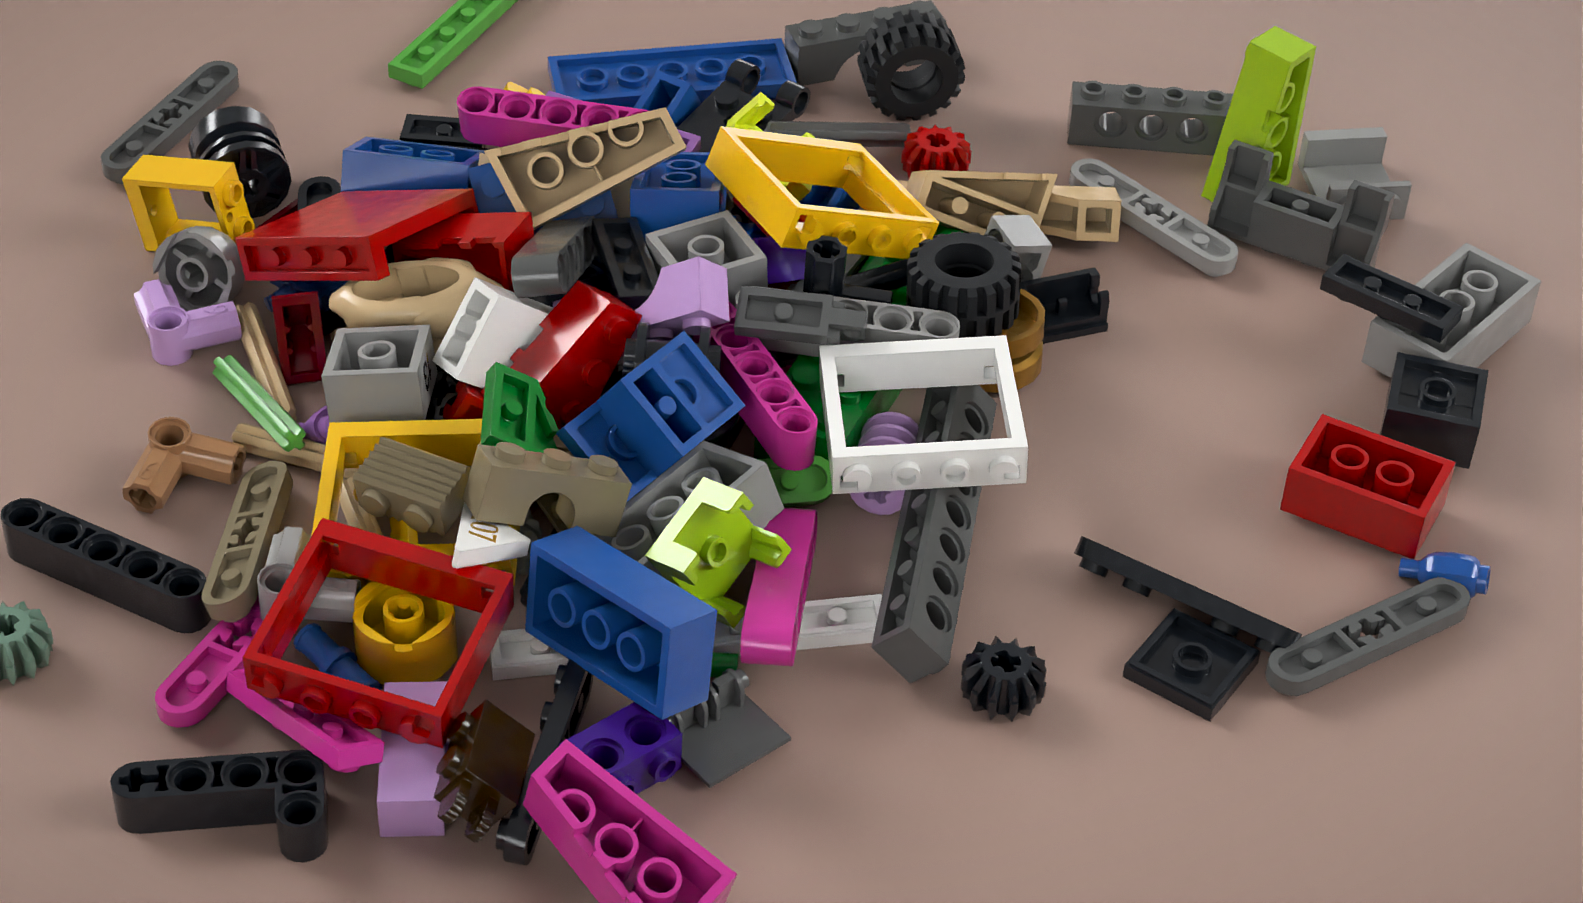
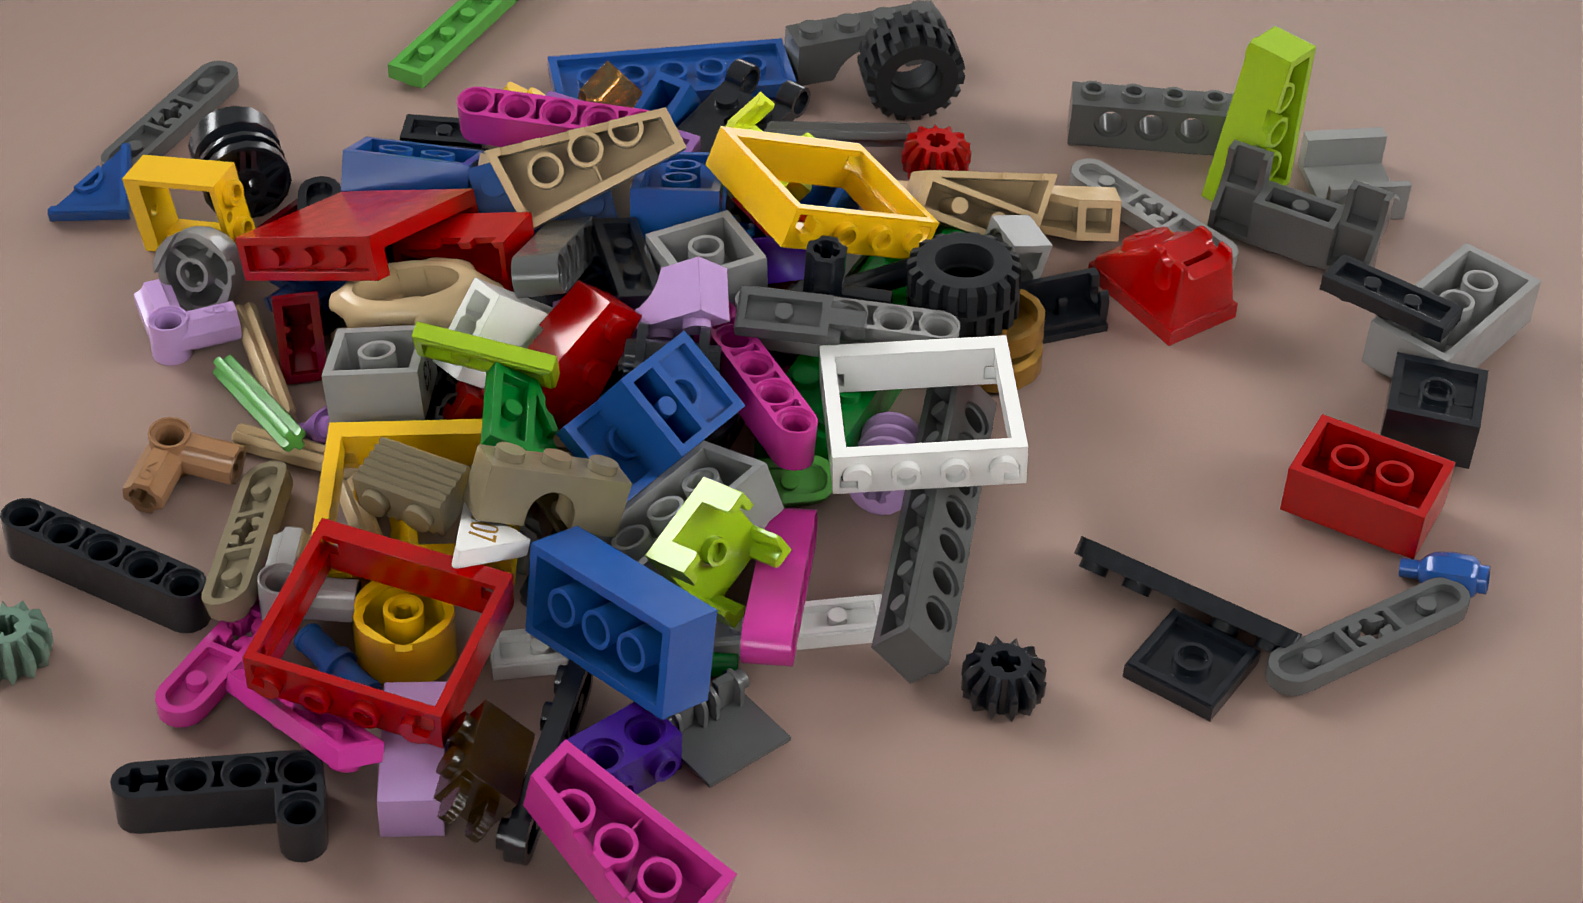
(99, 193): none -> blue tile
(482, 353): none -> lime tile
(610, 88): none -> clear orange brick
(1171, 280): none -> red piece

